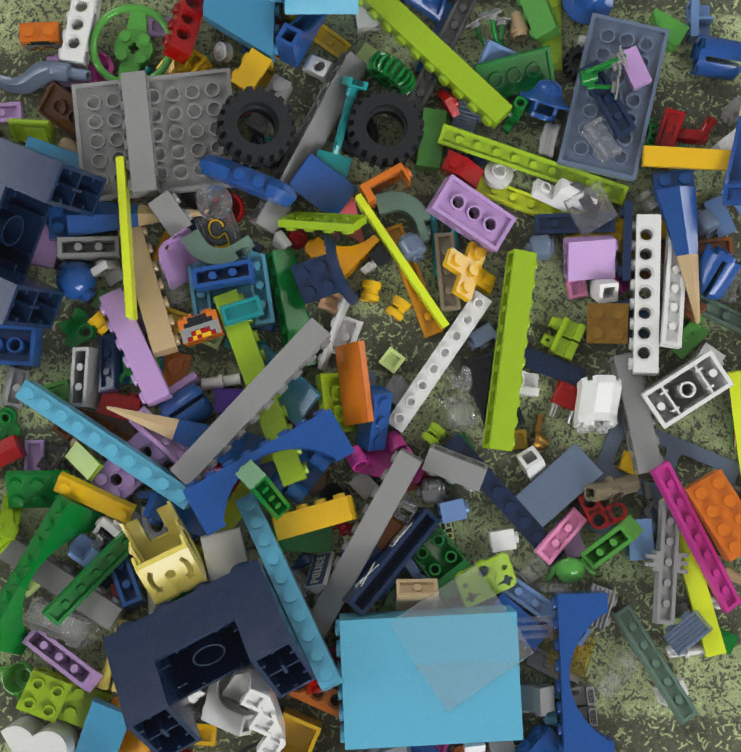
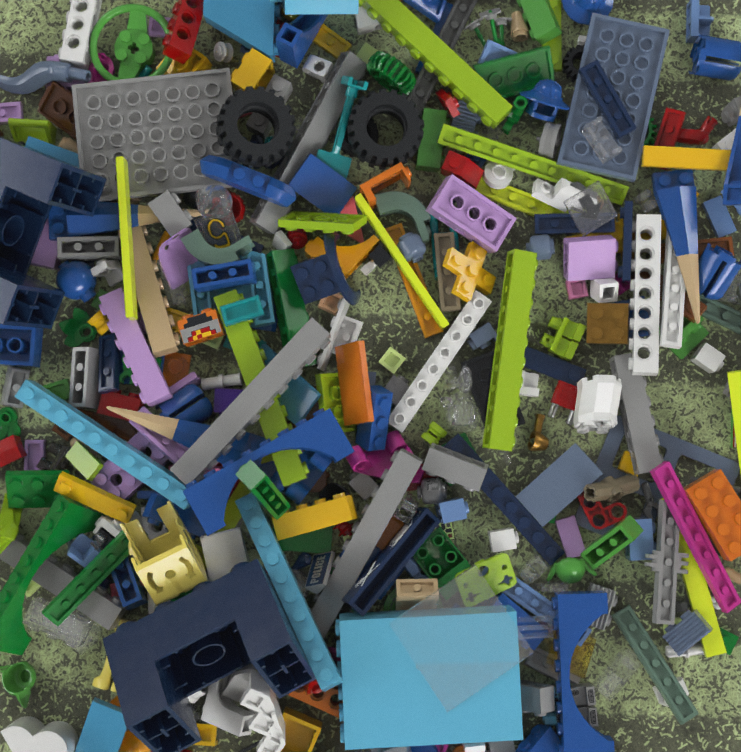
(40, 35): orange brick -> none
(56, 696): lime piece -> none
(63, 660): lavender brick -> none
(140, 133): light grey brick -> none
(370, 291): yellow wheel -> none
(398, 308): yellow wheel -> none
(521, 439): yellow tile -> none
(531, 462): white brick -> none
(560, 535): bright pink tile -> none
(589, 75): green plant -> none
(637, 72): lavender tile -> none
(676, 28): bright green slope -> none
(686, 388): white brick -> none
(707, 224): sand blue head -> none

